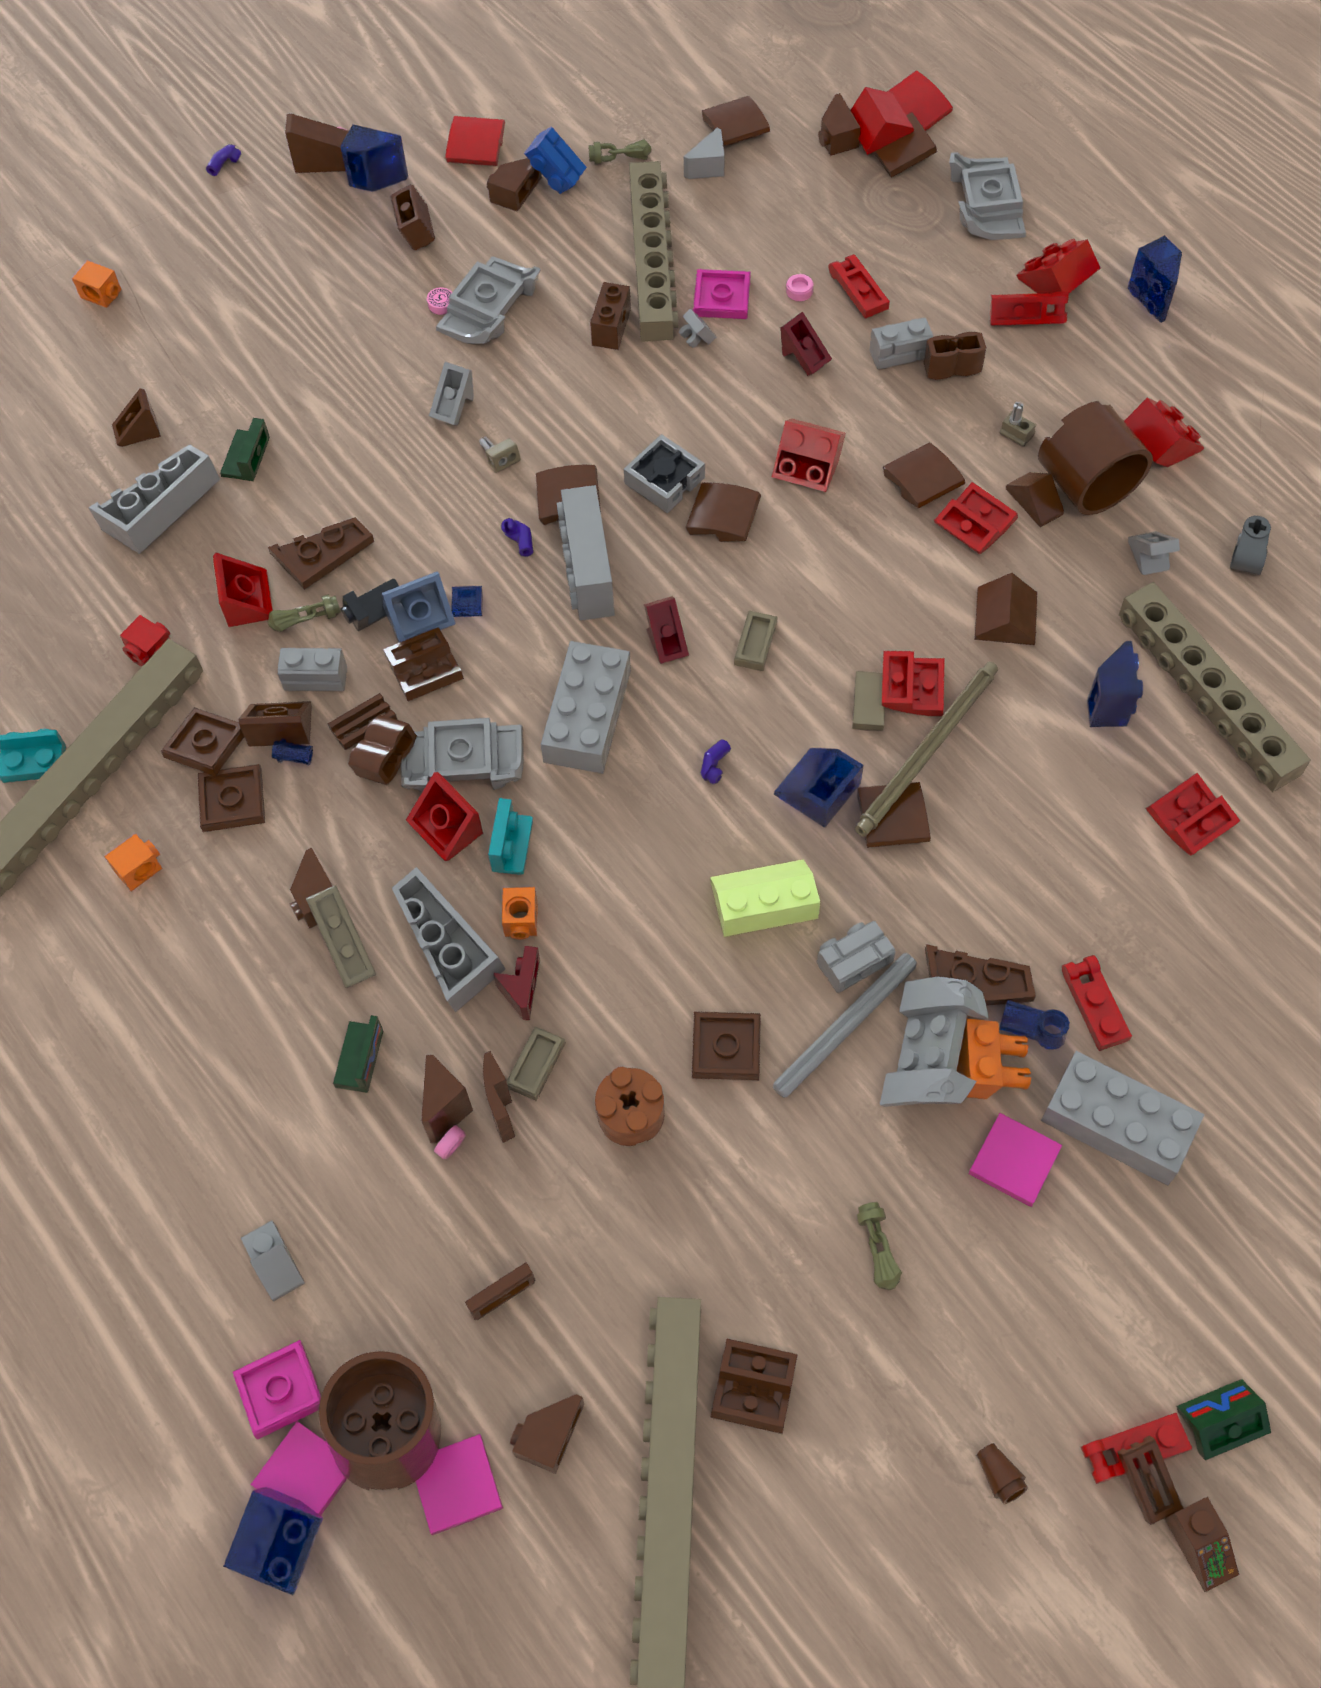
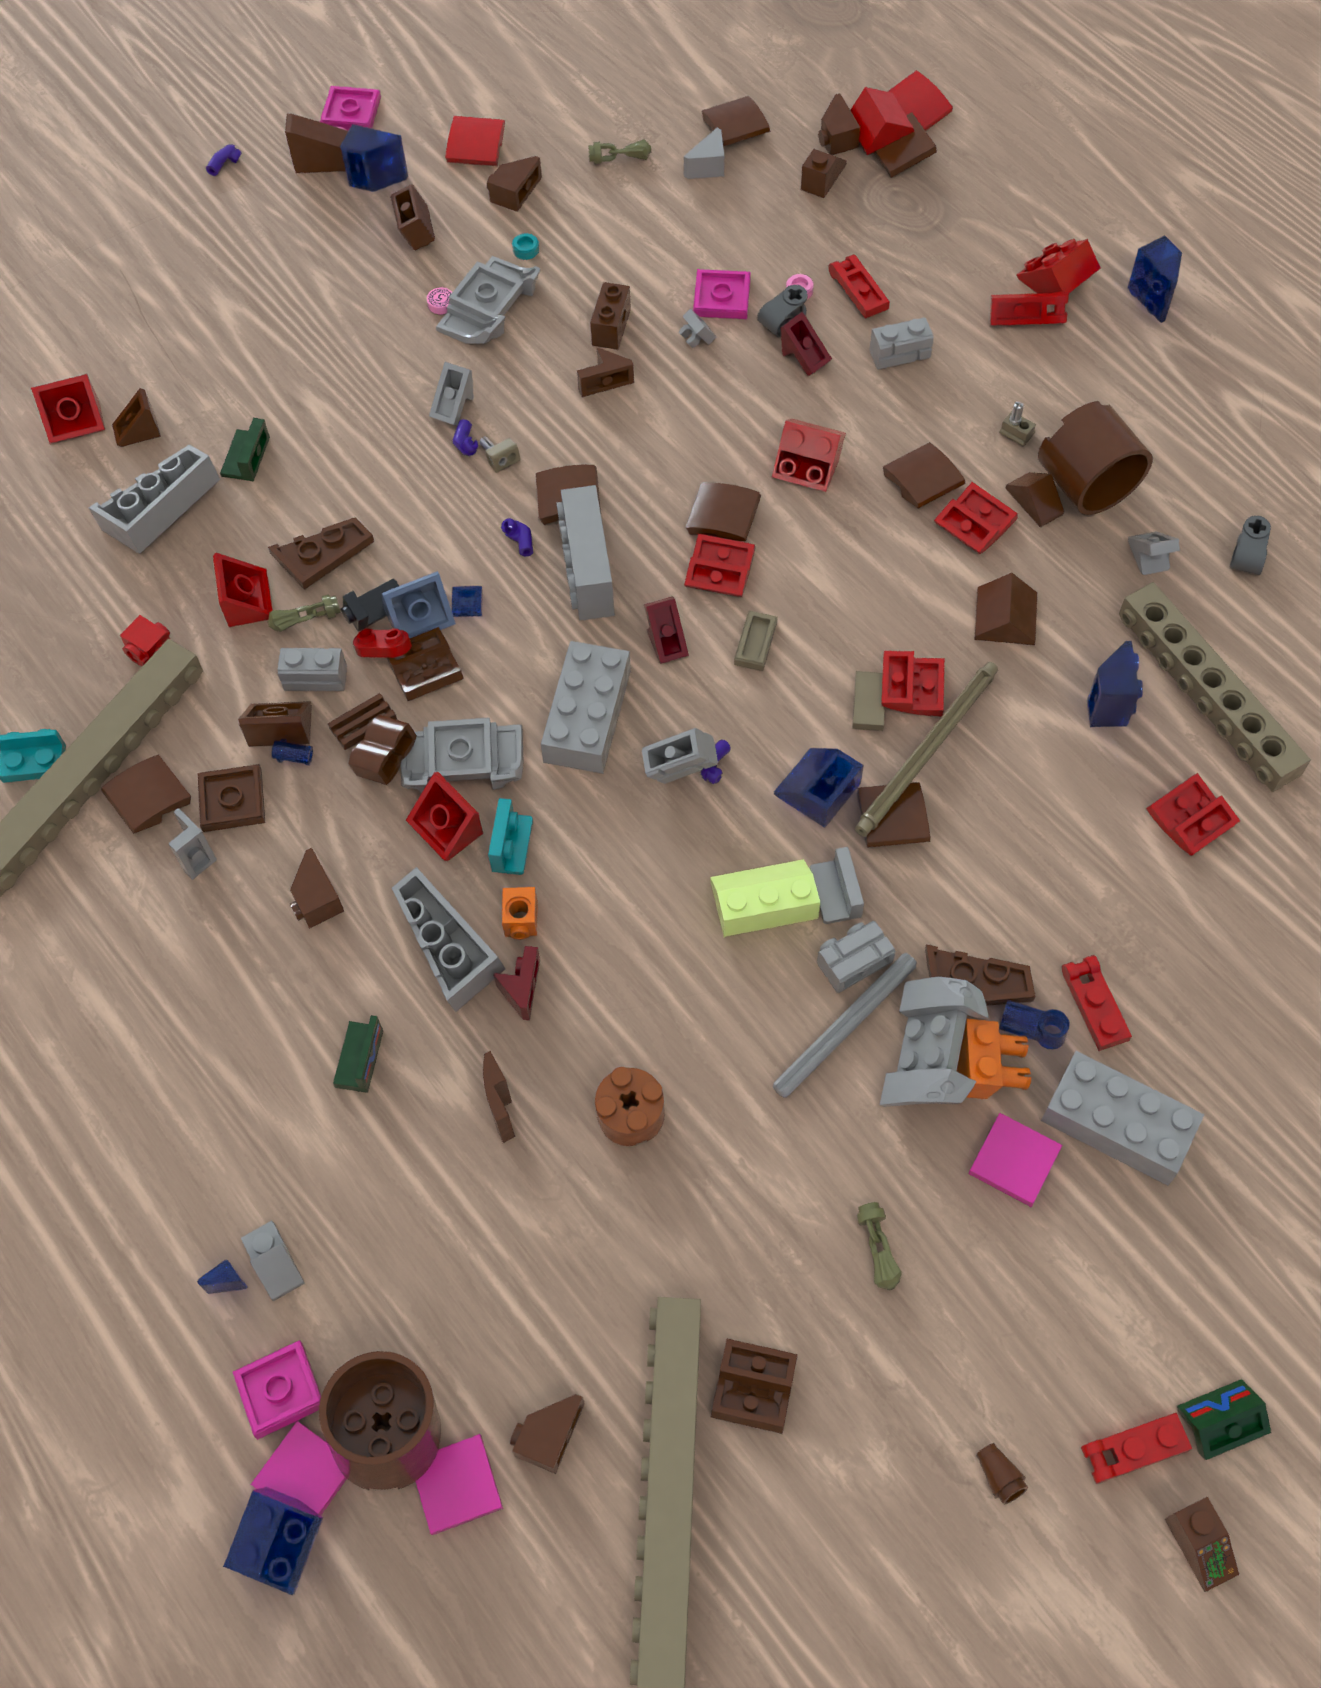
(68, 408): none -> red slope
(97, 284): orange brick -> none
(134, 861): orange brick -> none
(145, 793): none -> reddish brown slope
(191, 847): none -> light grey panel
(203, 741): reddish brown tile -> none
(222, 1279): none -> clear blue slope
(341, 936): dark tan tile -> none
(350, 106): none -> dark pink tile
(382, 643): none -> red plate
(443, 1100): reddish brown slope -> none
(450, 1142): bright pink tile -> none
(461, 439): none -> dark purple arm
(500, 1291): reddish brown tile -> none
(525, 246): none -> teal tile
(535, 1063): dark tan tile -> none
(555, 160): blue brick -> none
(610, 373): none -> reddish brown slope
(651, 251): dark tan brick -> none
(664, 473): piece -> none
(679, 756): none -> light grey brick
(720, 565): none -> red slope
(726, 1046): reddish brown tile -> none
(783, 308): none -> dark grey piece
(820, 172): none -> reddish brown slope
(838, 888): none -> light grey panel
(954, 355): reddish brown brick -> none
(991, 197): light grey piece -> none
(1137, 1451): reddish brown tile -> none
(1164, 432): red slope -> none

